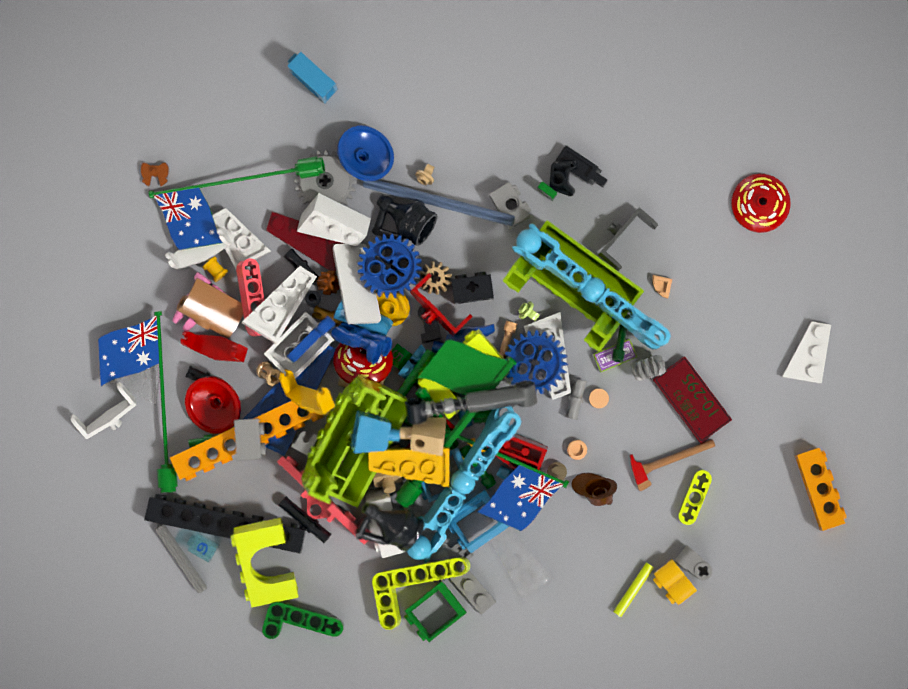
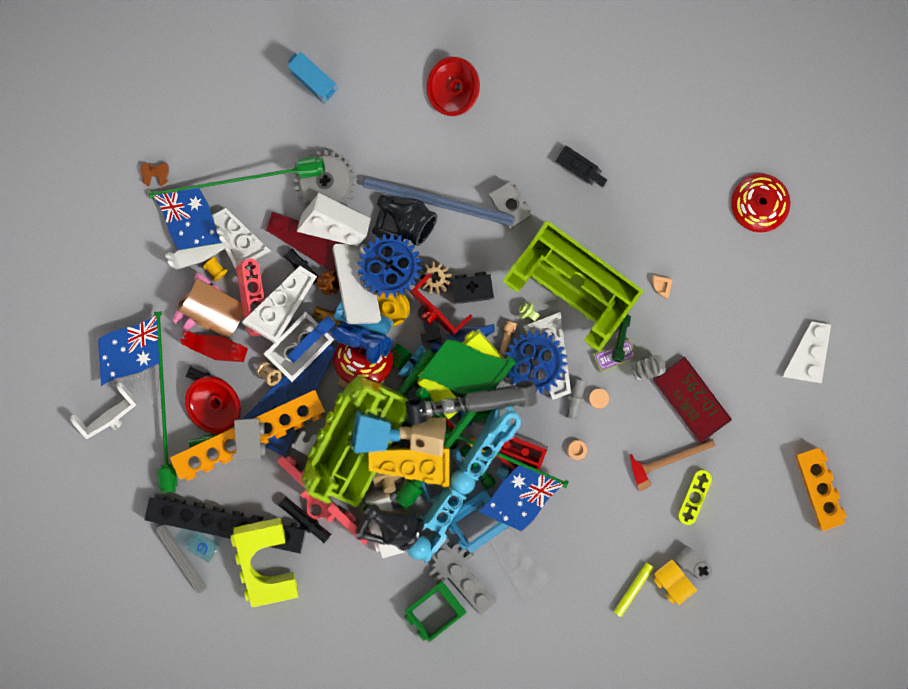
(304, 623): green beam -> none
(306, 397): yellow piece -> none
(310, 294): black pin -> none
(371, 147): blue dish -> none
(411, 579): neon yellow beam -> none
(424, 177): tan plate -> none
(444, 86): none -> red dish
(547, 191): green tile -> none
(557, 470): dark tan plate -> none
(560, 176): black piece -> none
(591, 288): medium azure piece -> none
(595, 488): reddish brown piece -> none
(616, 229): dark grey piece -> none

